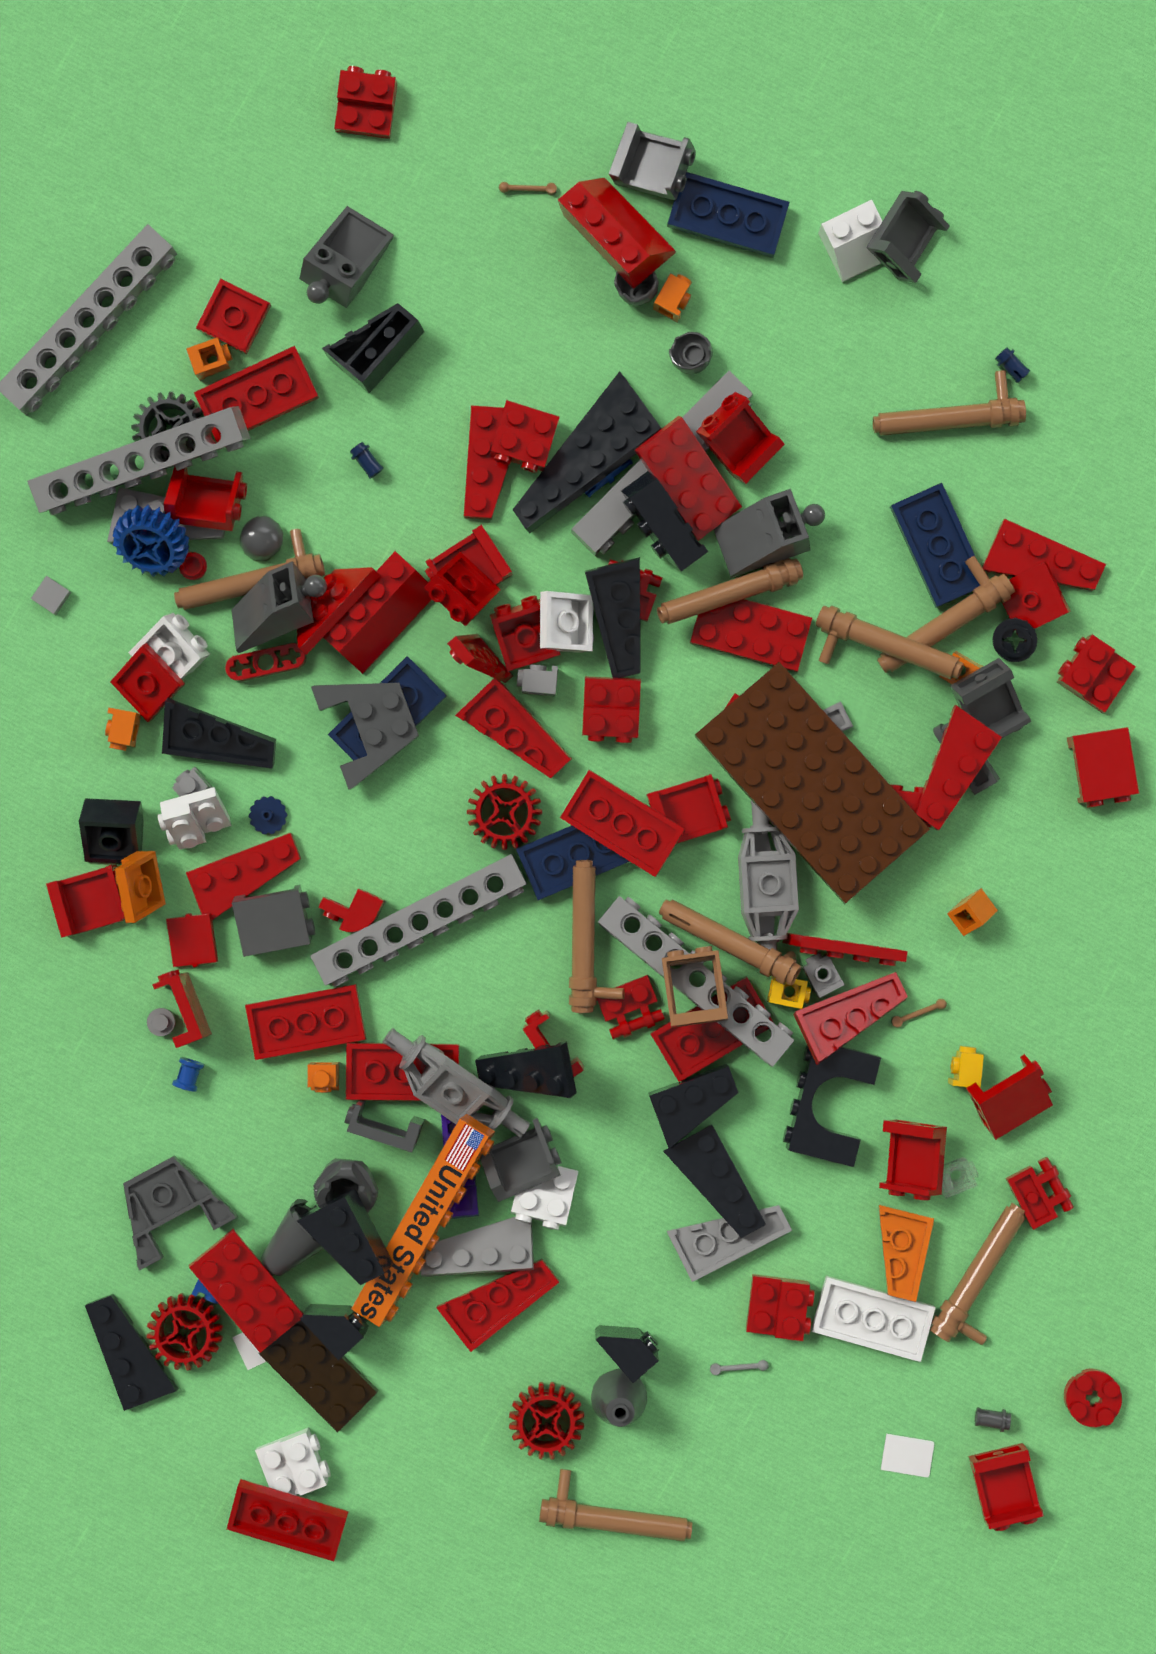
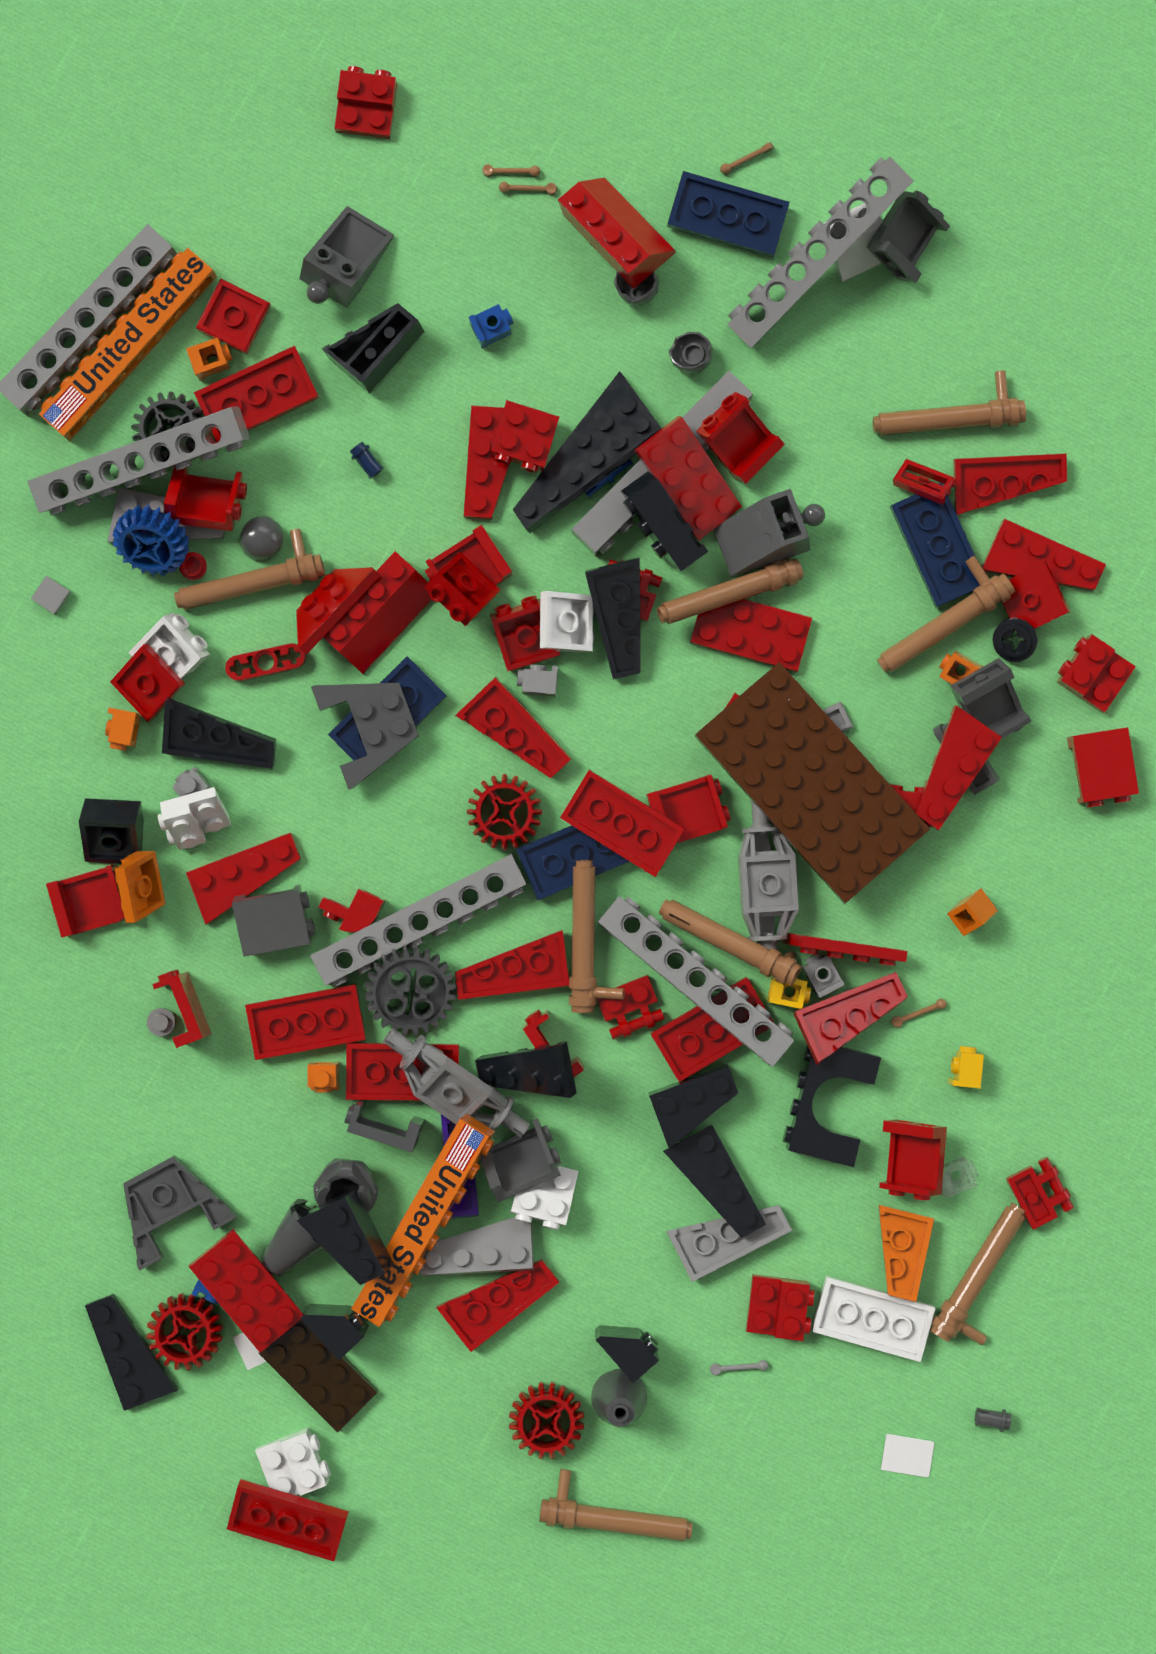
(127, 344): none -> orange brick
(188, 1074): blue bush -> none
(192, 940): red piece -> none
(268, 815): dark blue piece -> none
(275, 606): dark grey slope -> none
(385, 988): none -> dark grey gear
(477, 655): red wing -> none
(486, 334): none -> blue brick
(488, 170): none -> medium nougat hinge
(524, 968): none -> red wing
(611, 708): red plate -> none
(652, 162): panel -> none
(673, 296): orange brick -> none
(697, 1017): medium nougat window -> none
(726, 168): none -> medium nougat hinge
(848, 626): medium nougat cylinder -> none
(897, 182): none -> light grey brick
(921, 485): none -> red tile
(1003, 478): none -> red wing
(1005, 1487): red panel -> none
(1012, 364): dark blue pin -> none
(1012, 1099): red panel -> none
(1084, 1384): red plate -> none

